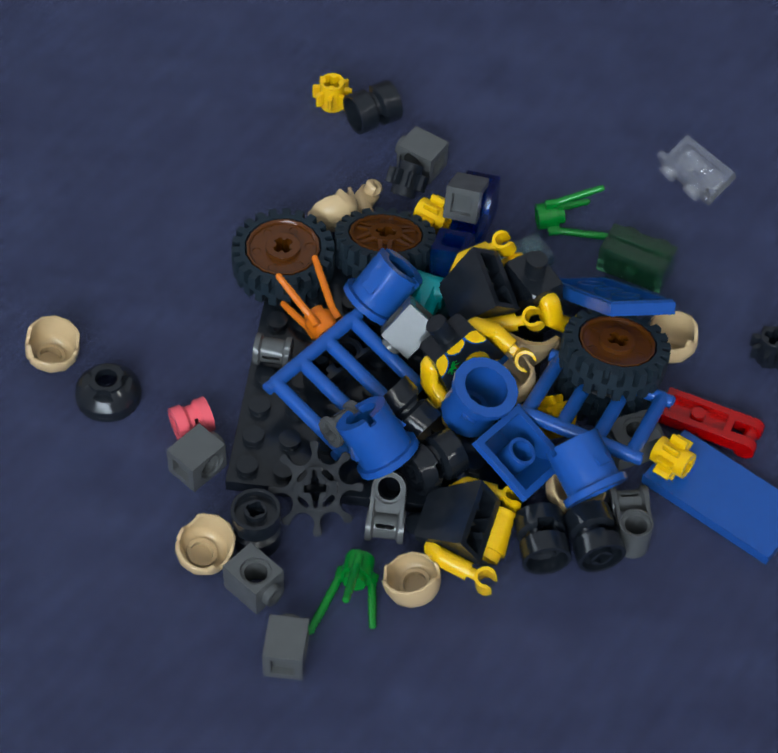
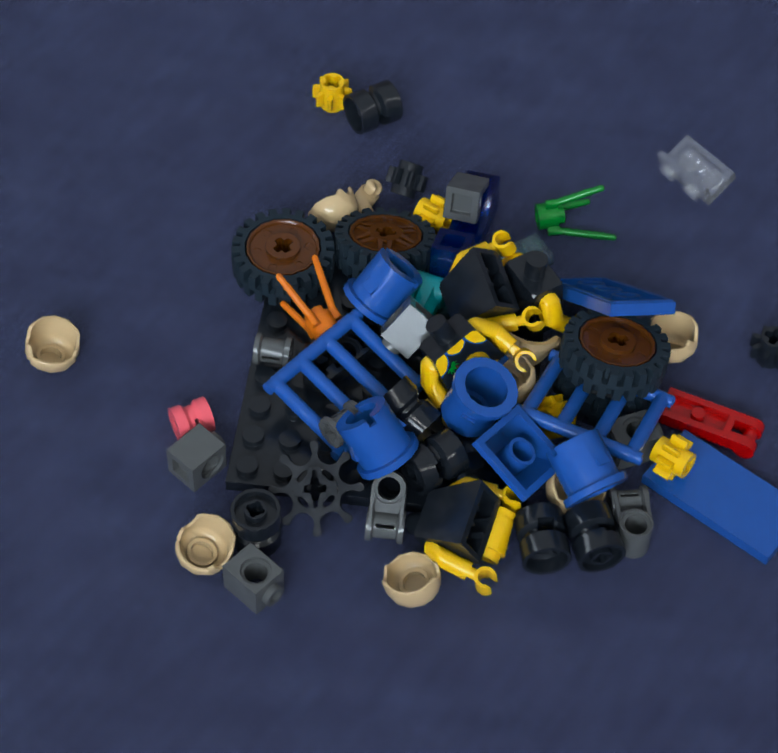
(110, 402): black piece -> none
(285, 646): dark grey brick -> none
(355, 575): green plant -> none
(424, 150): dark grey brick -> none
(637, 257): brick -> none

